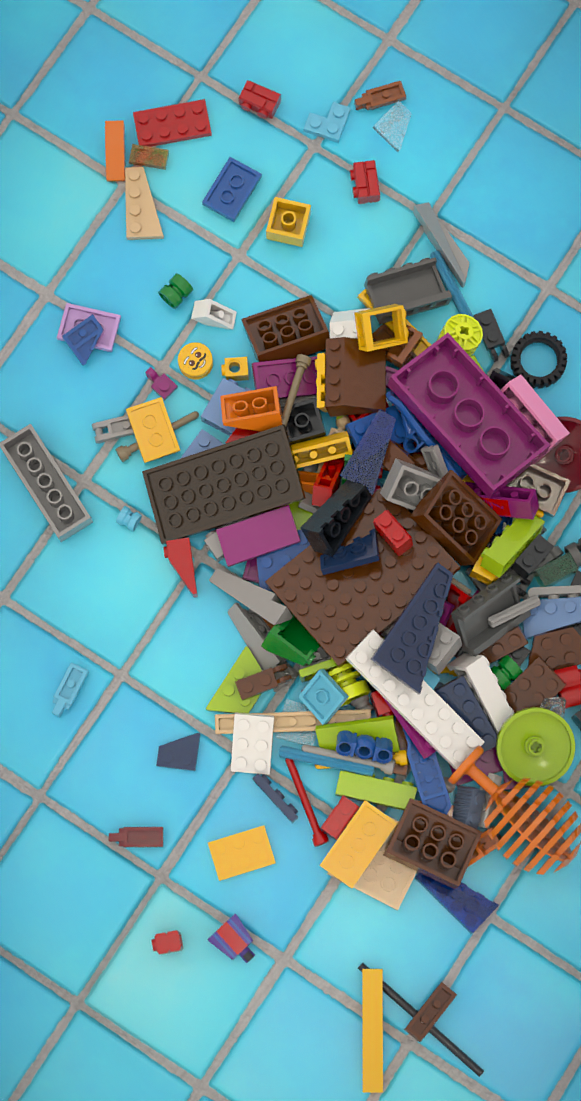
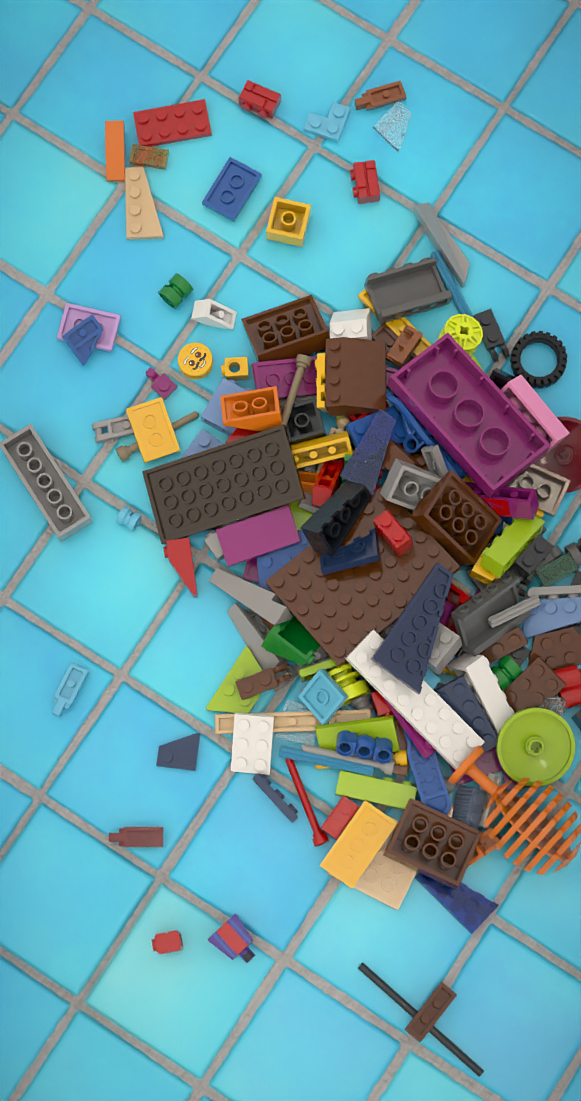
(241, 853): yellow plate -> none
(364, 331): yellow window -> none
(372, 1030): yellow tile -> none

